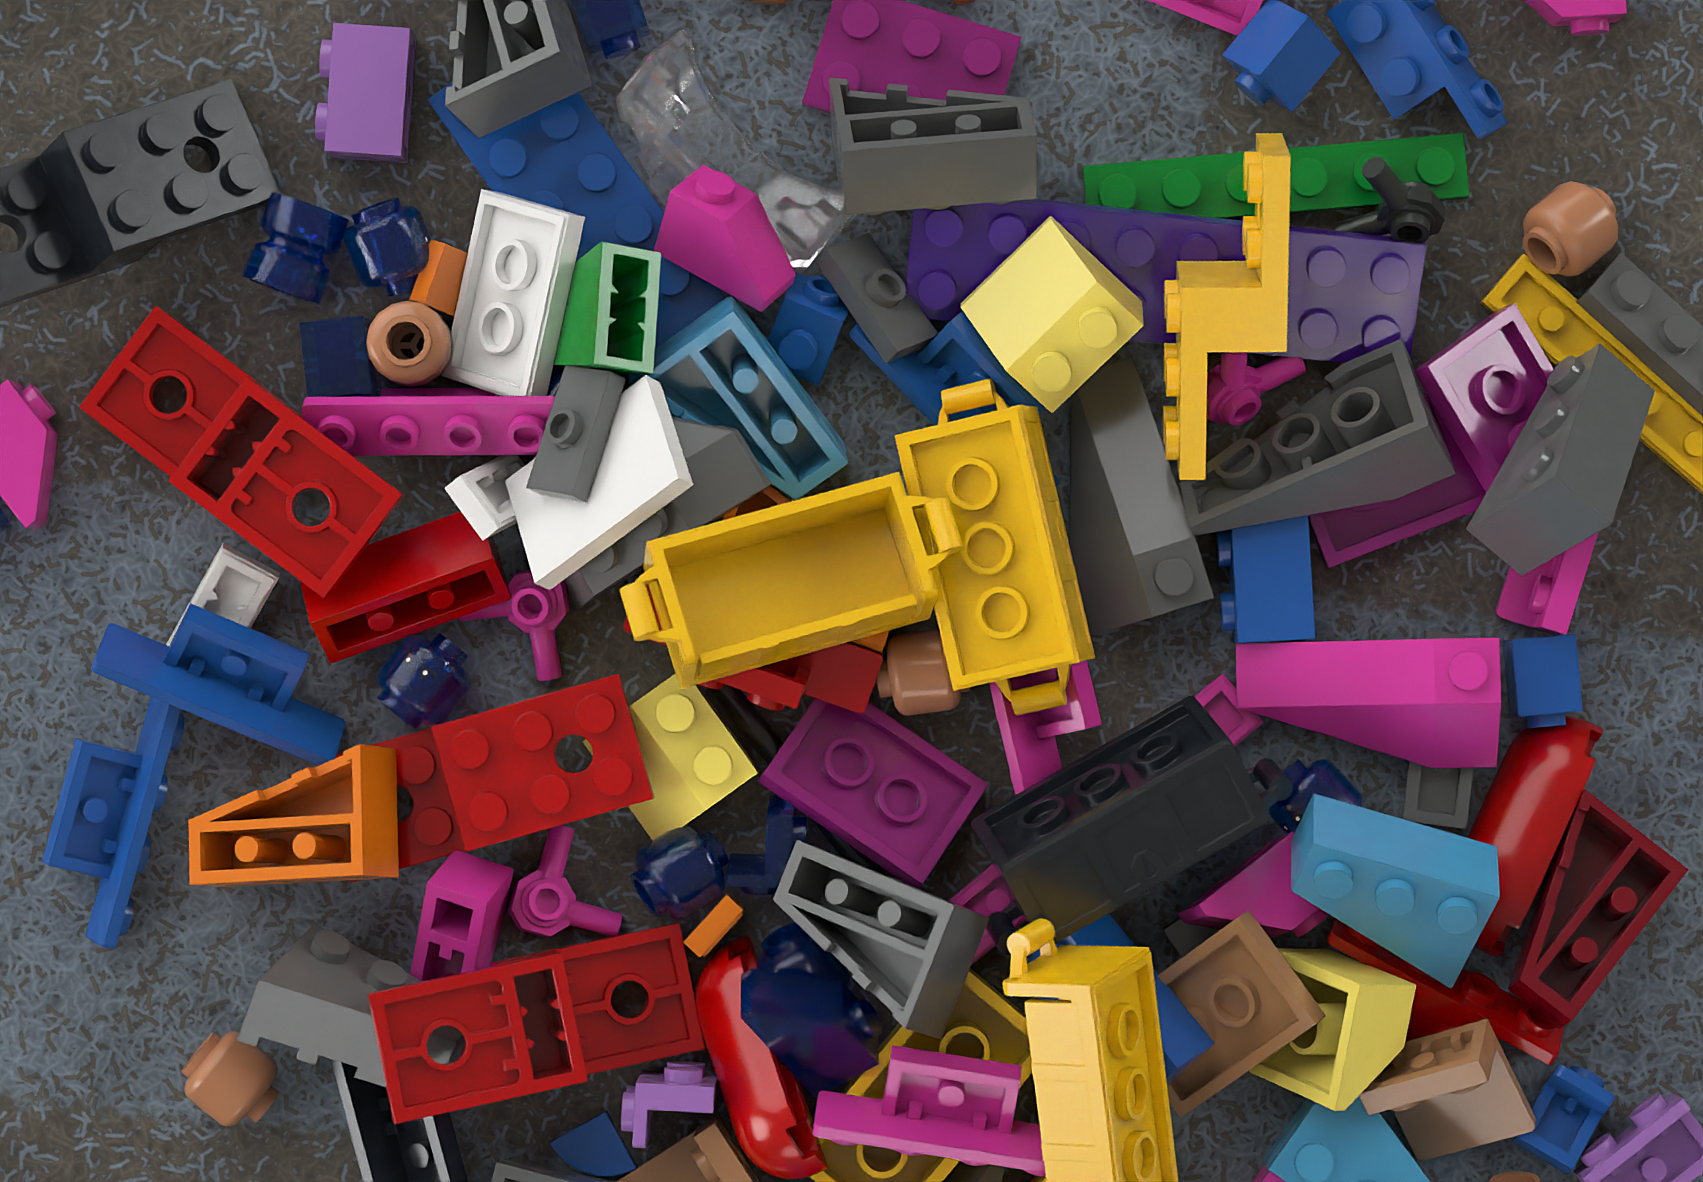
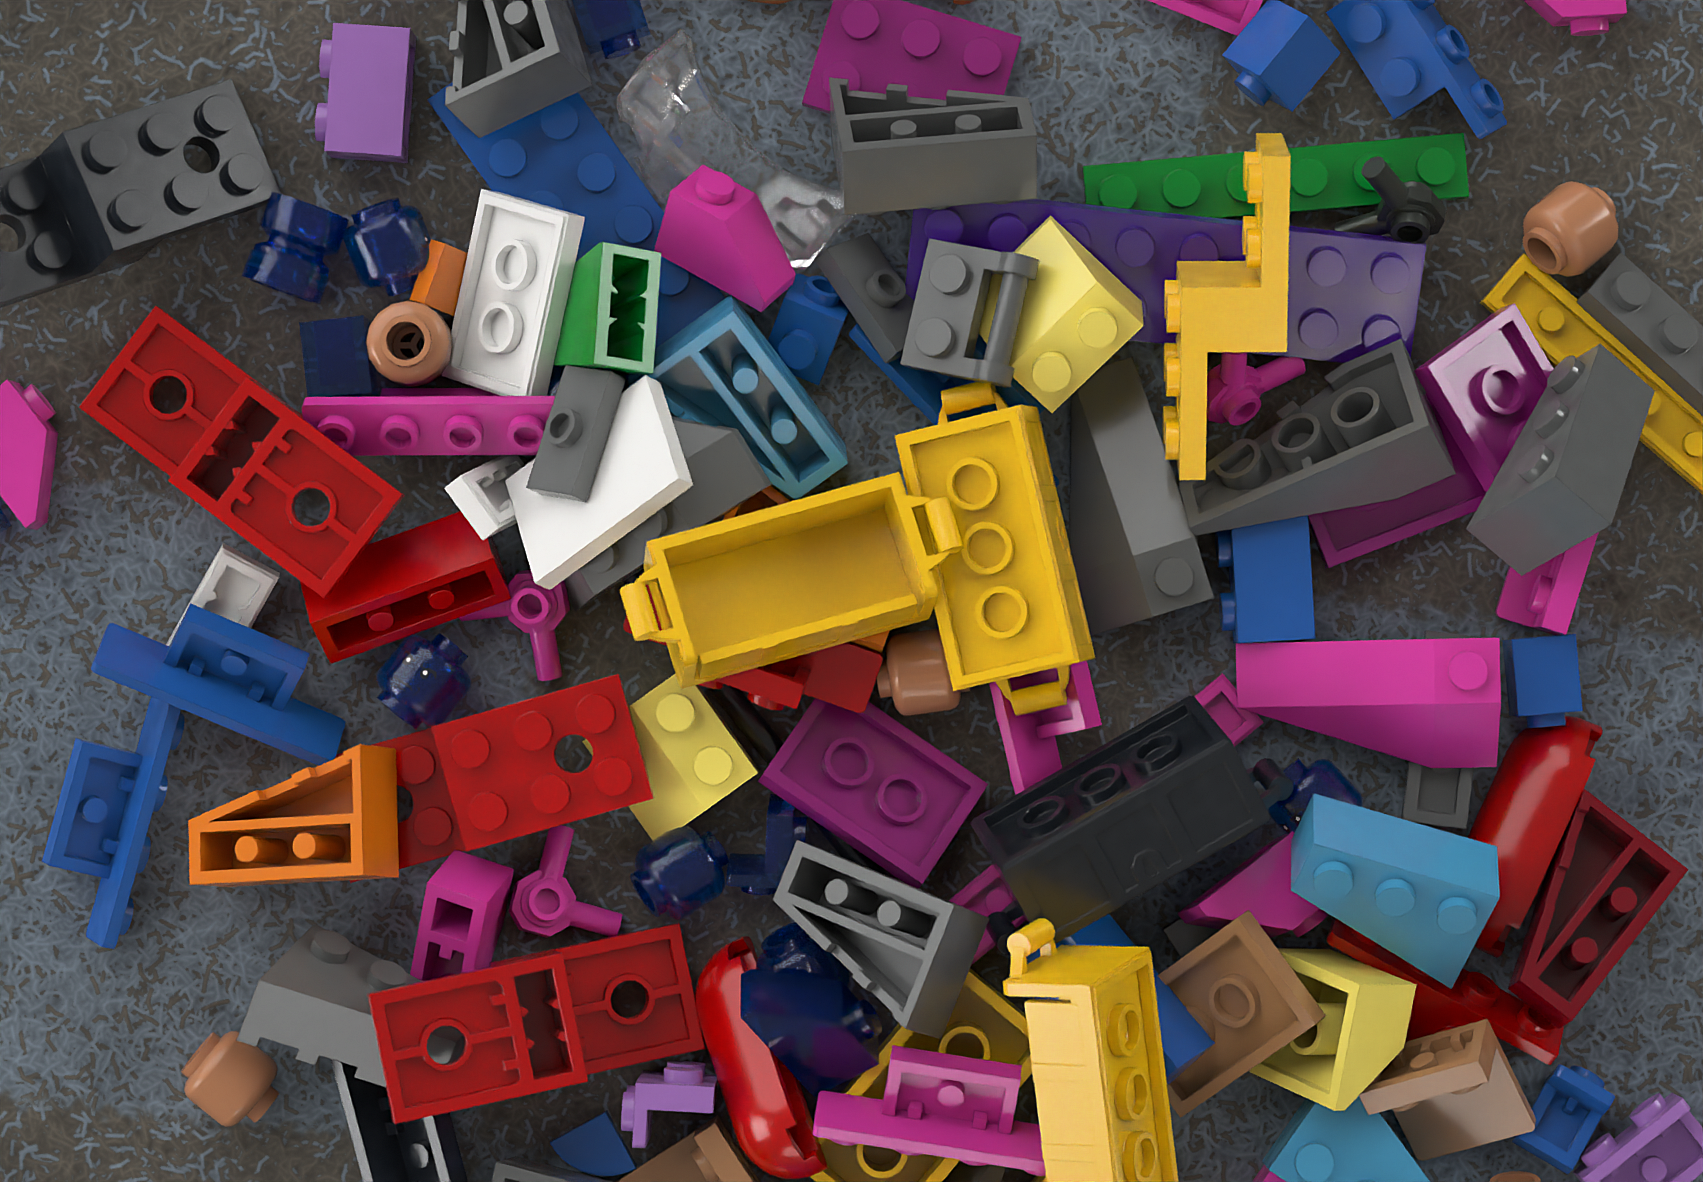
(715, 925): orange tile -> none
(951, 310): none -> dark grey plate

